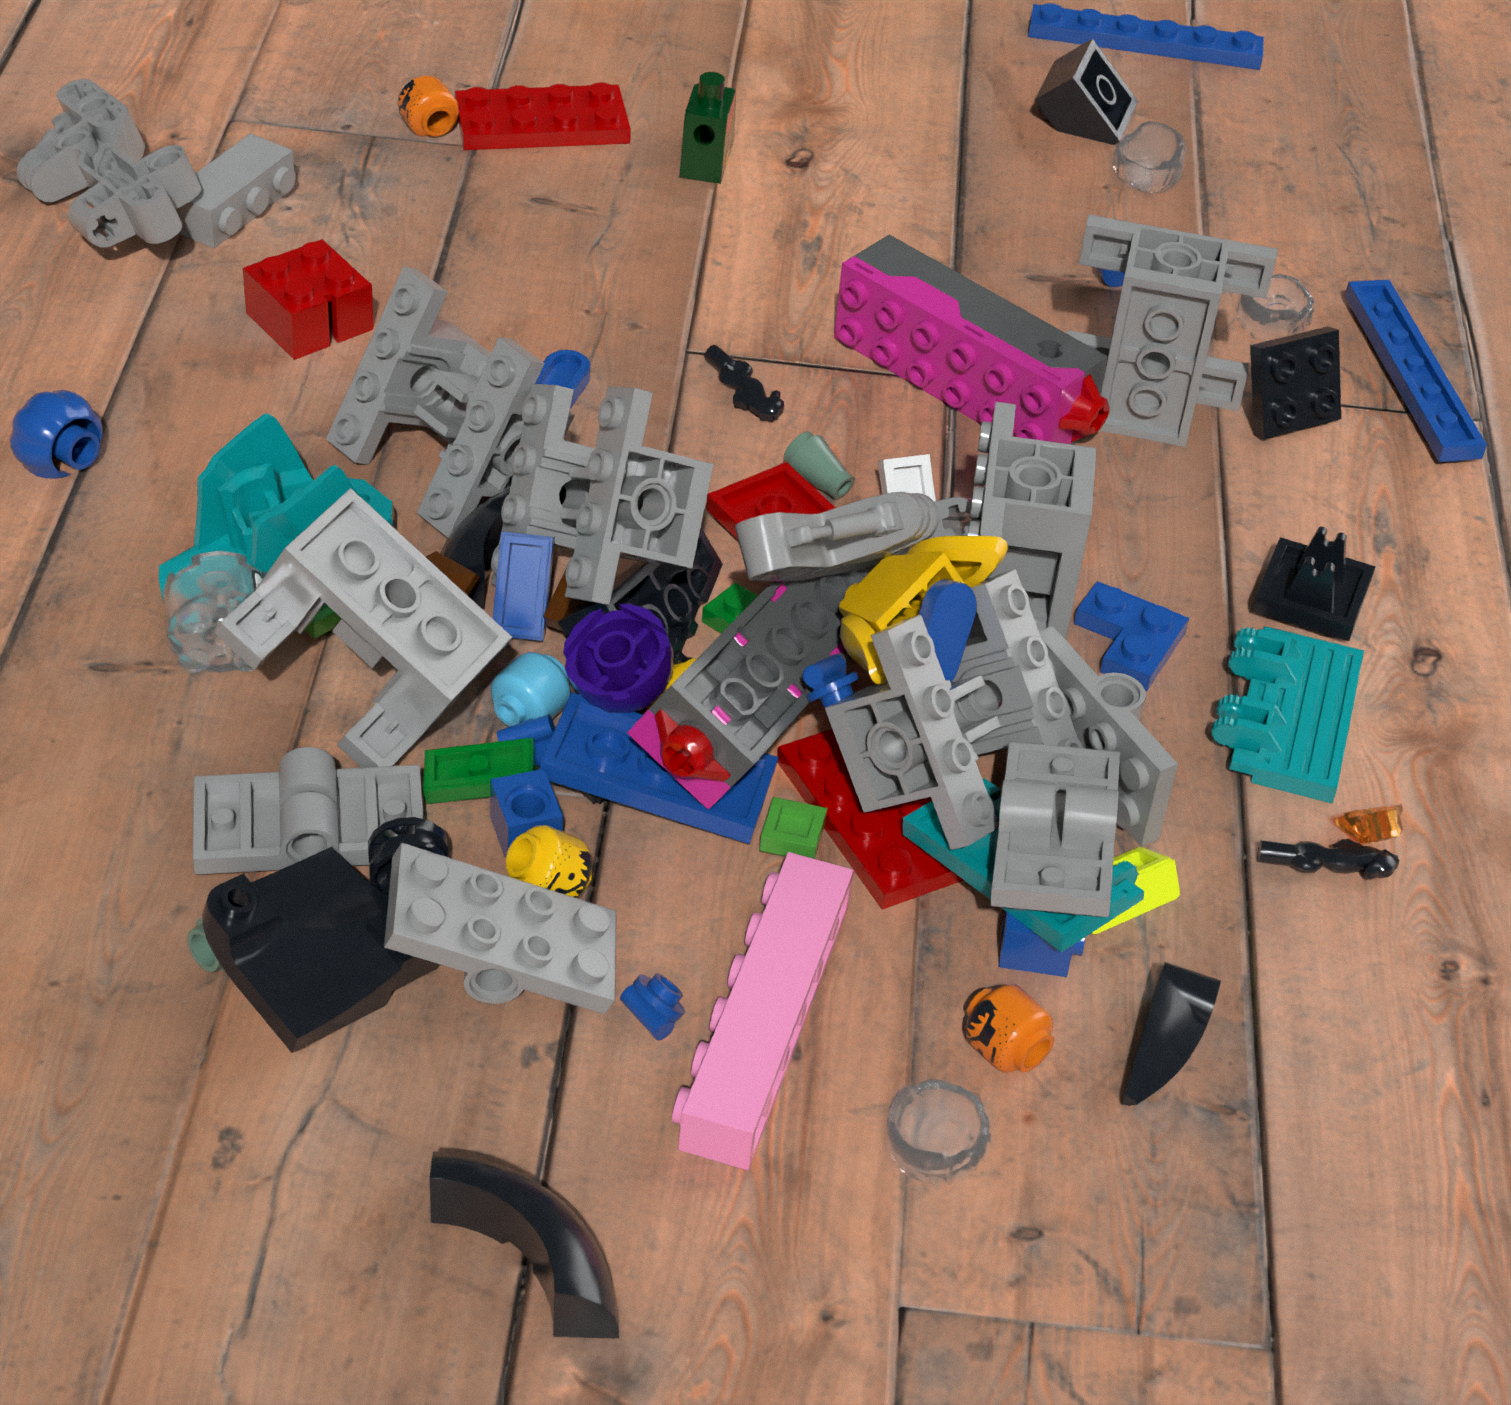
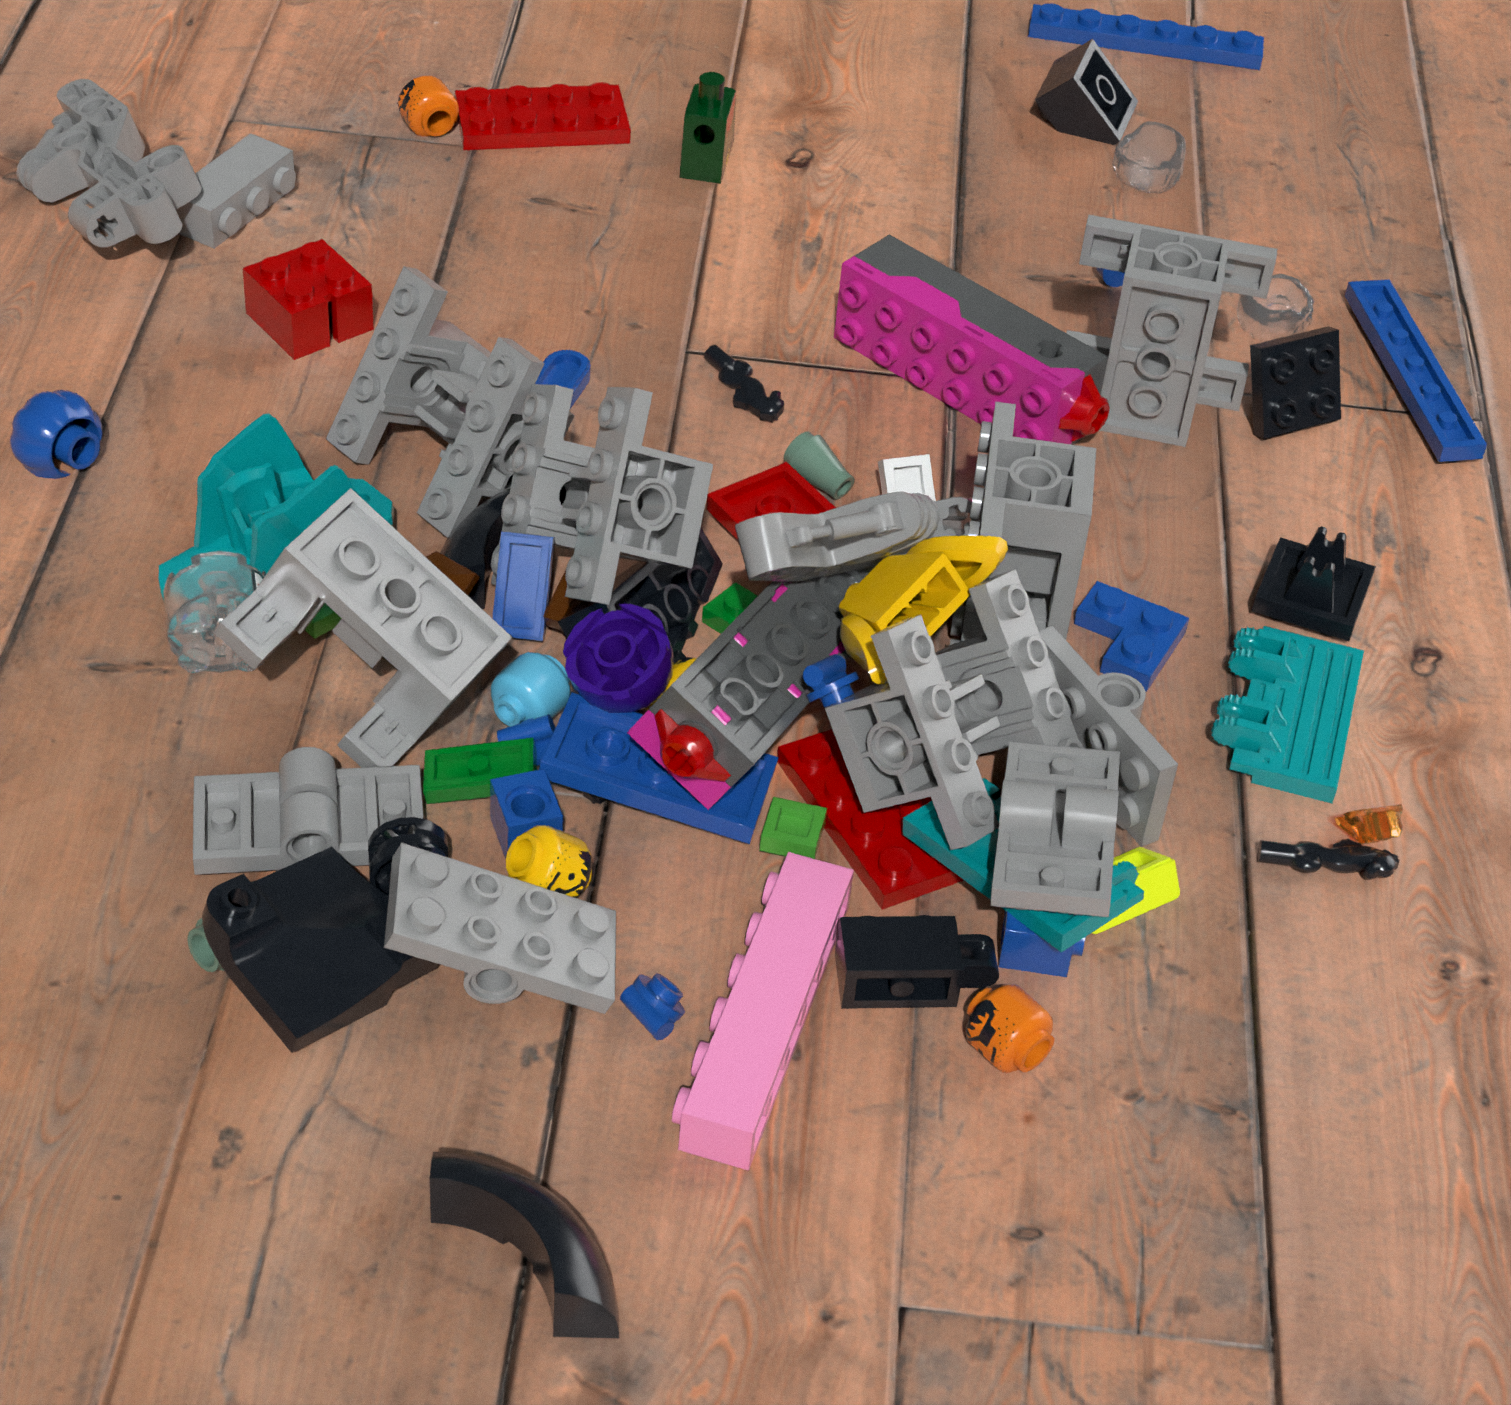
(909, 961): none -> black brick
(937, 1131): clear hair -> none
(948, 617): blue tile -> none
(1171, 1029): black piece -> none

